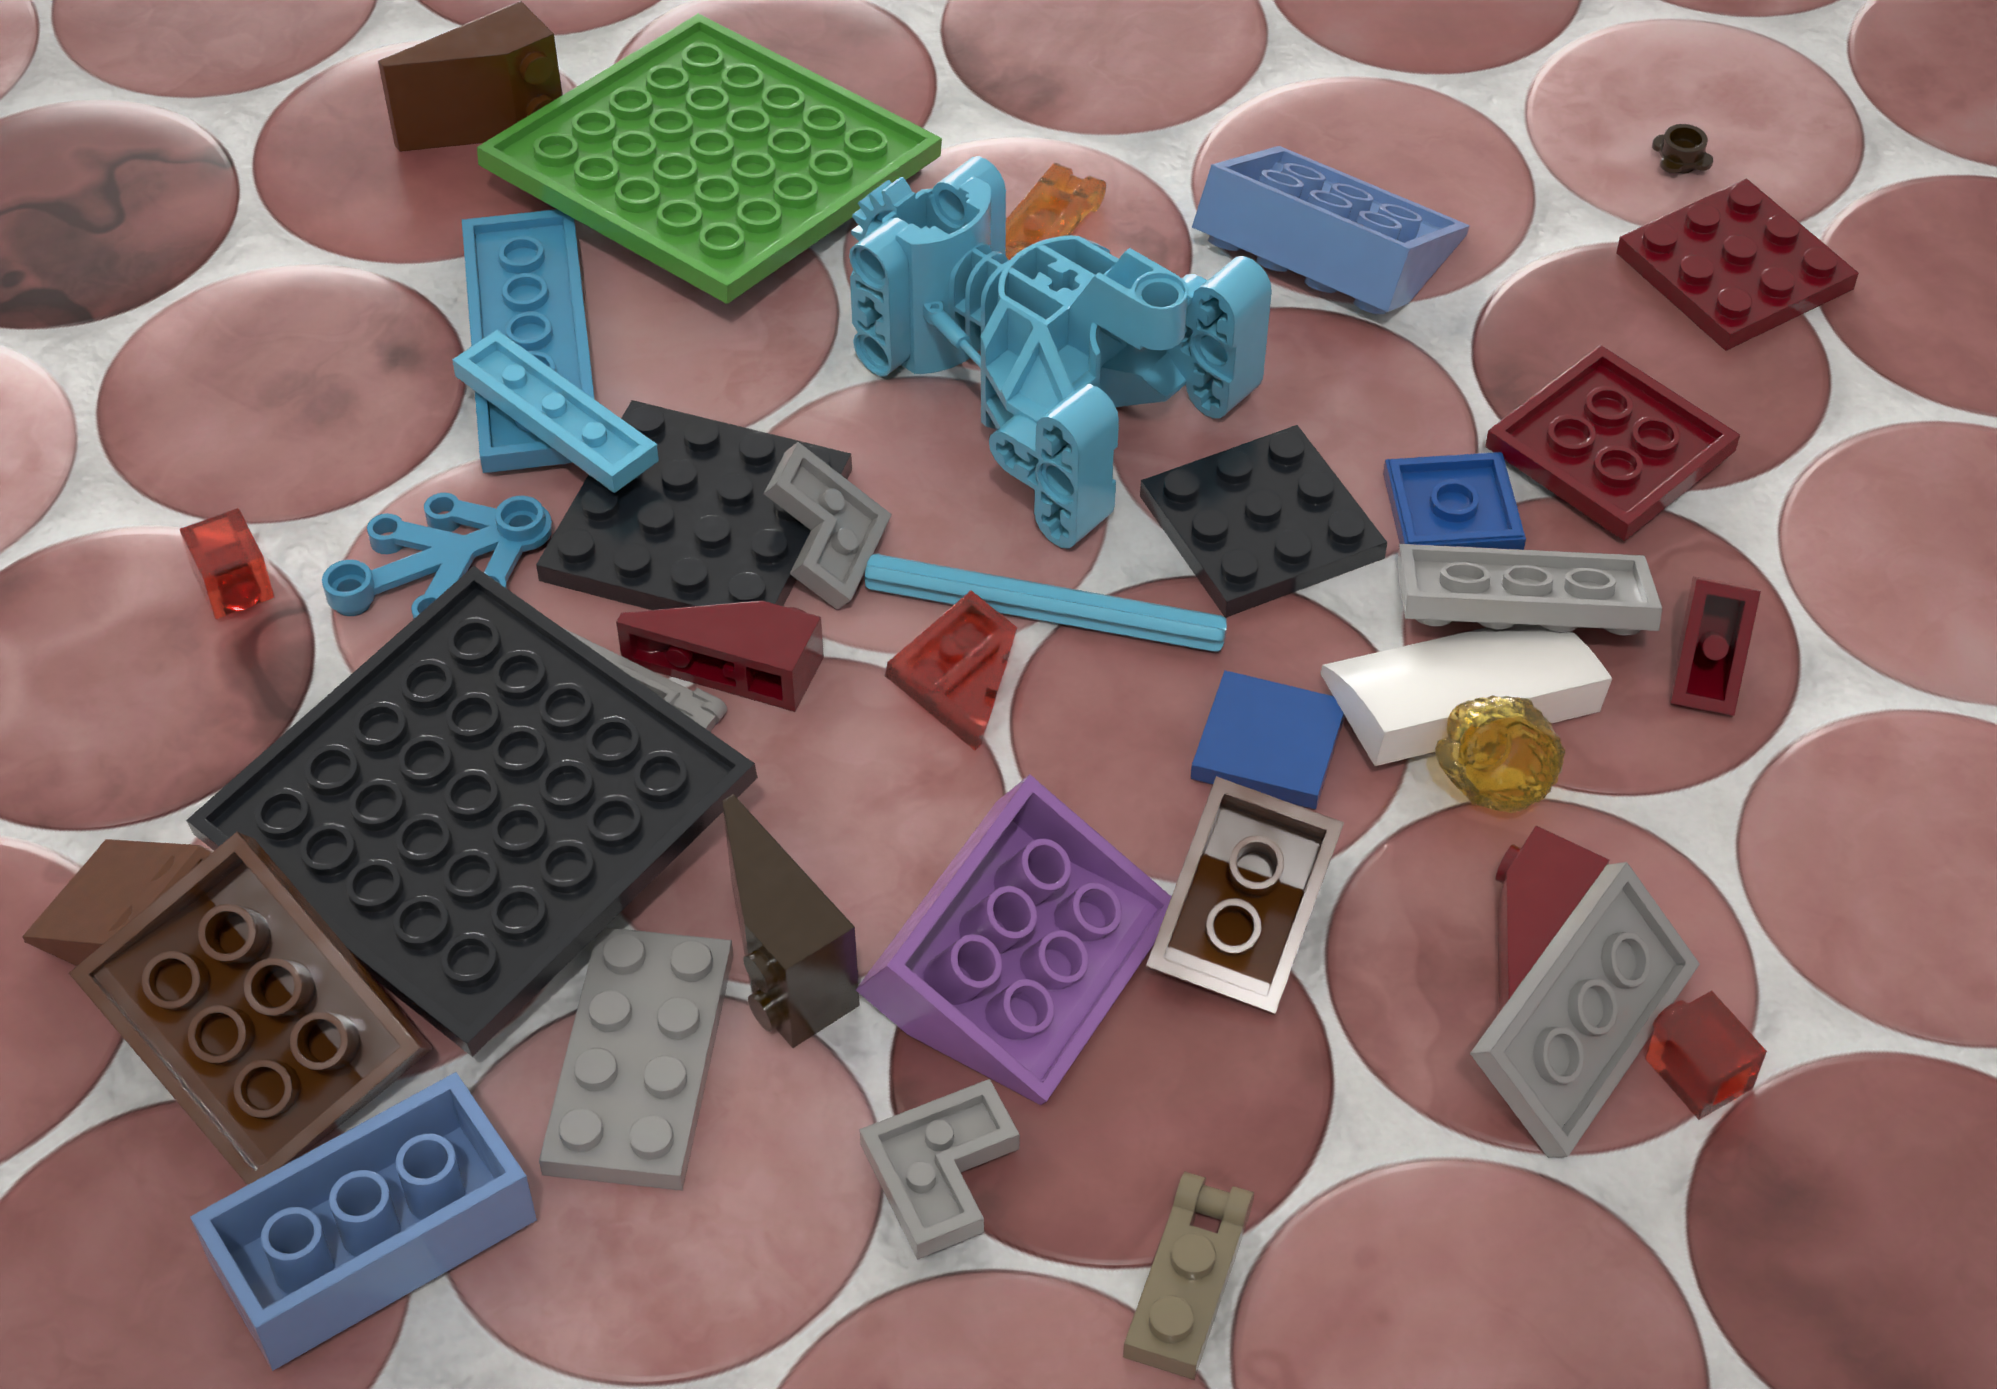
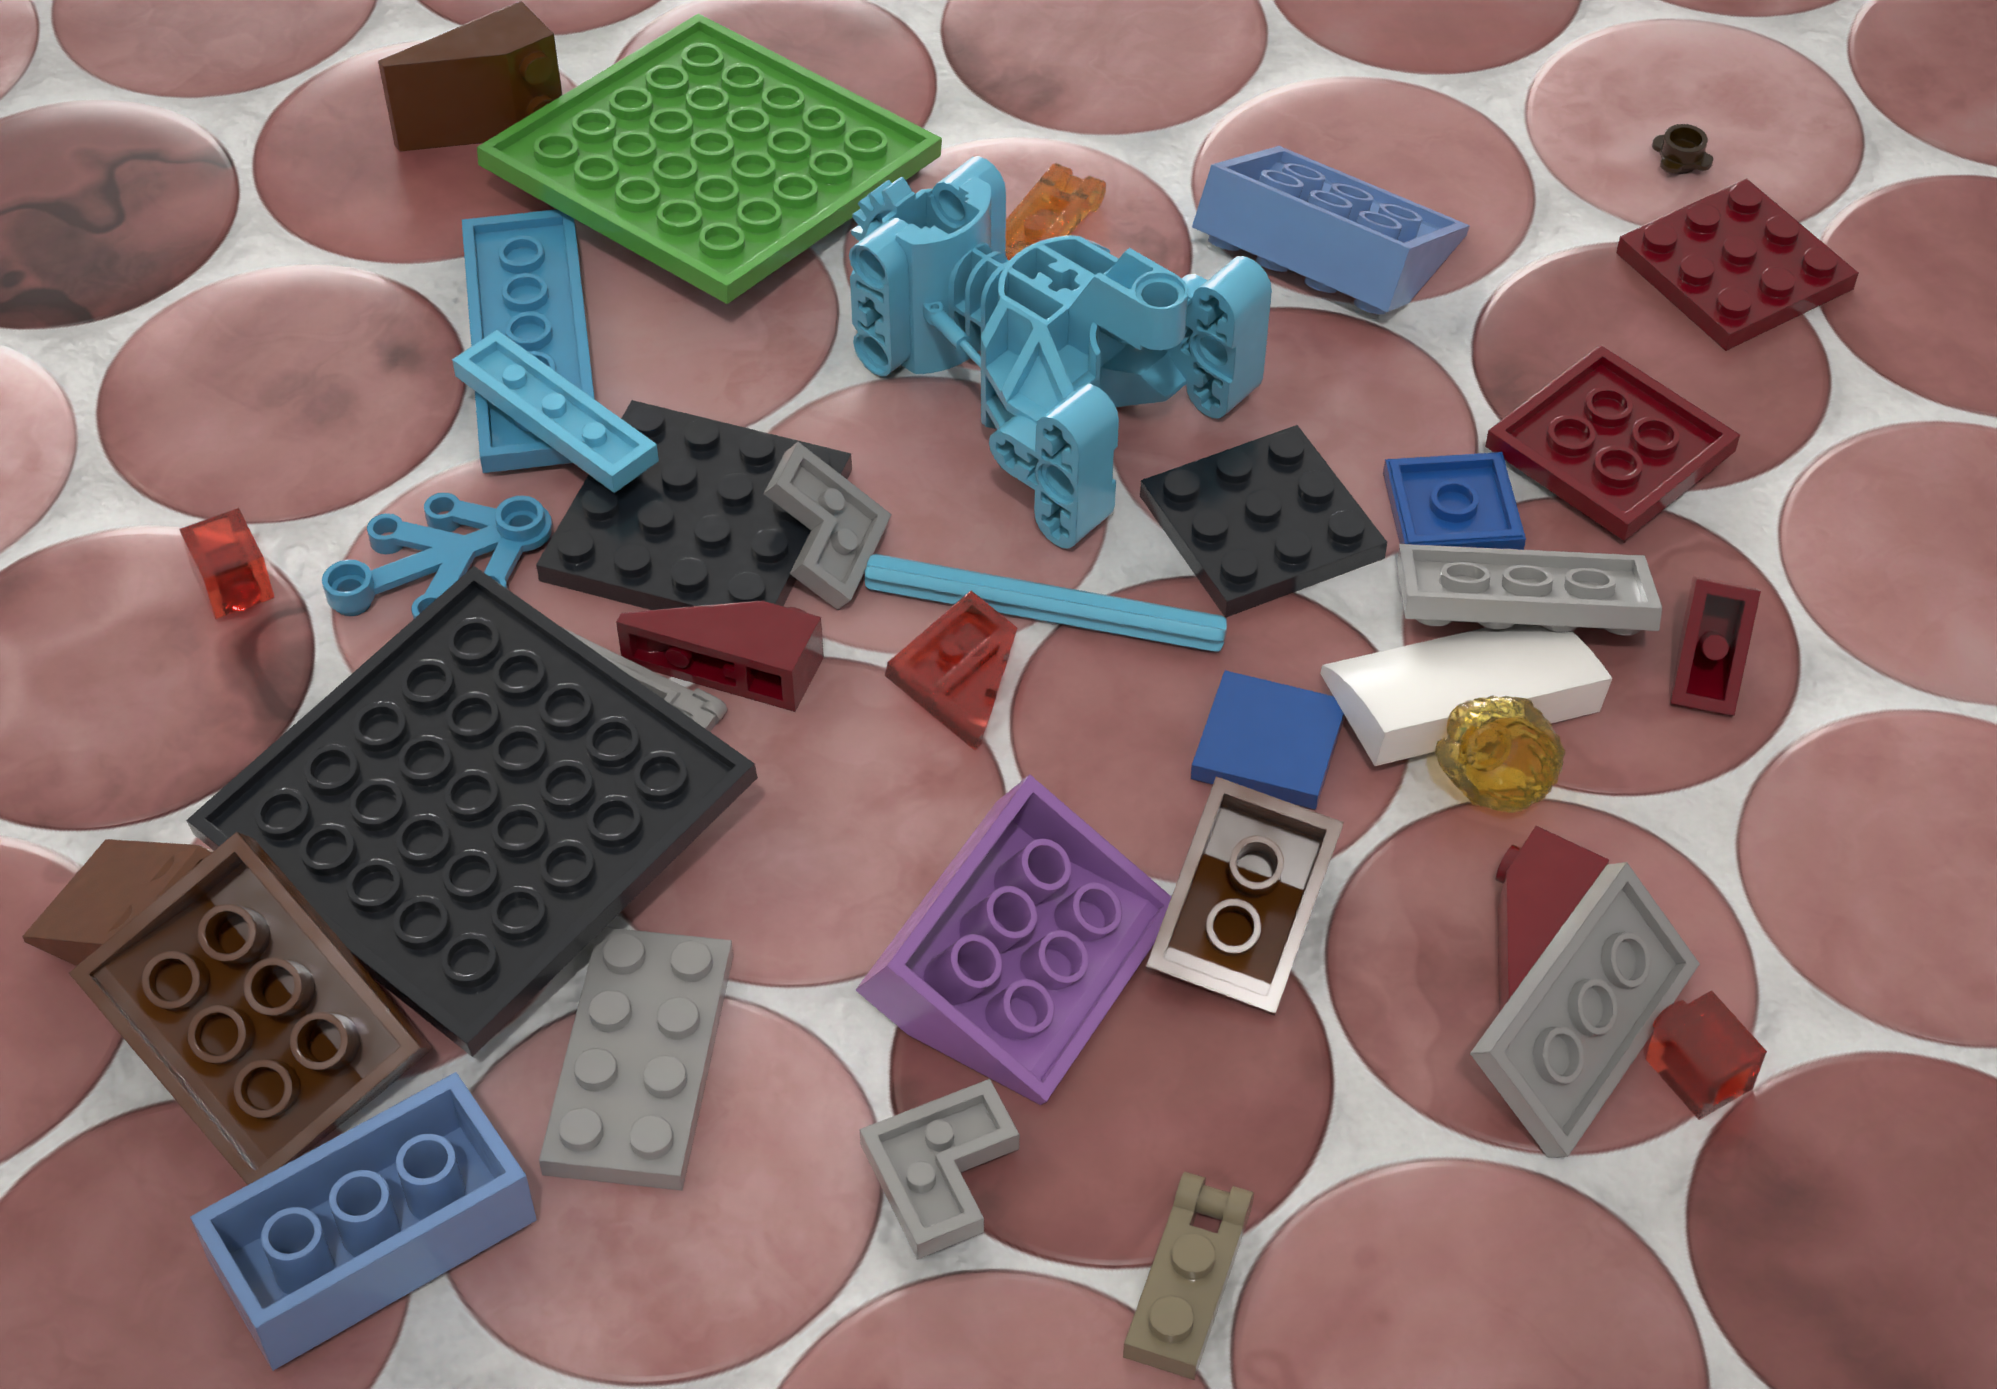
(791, 934): dark brown slope -> none

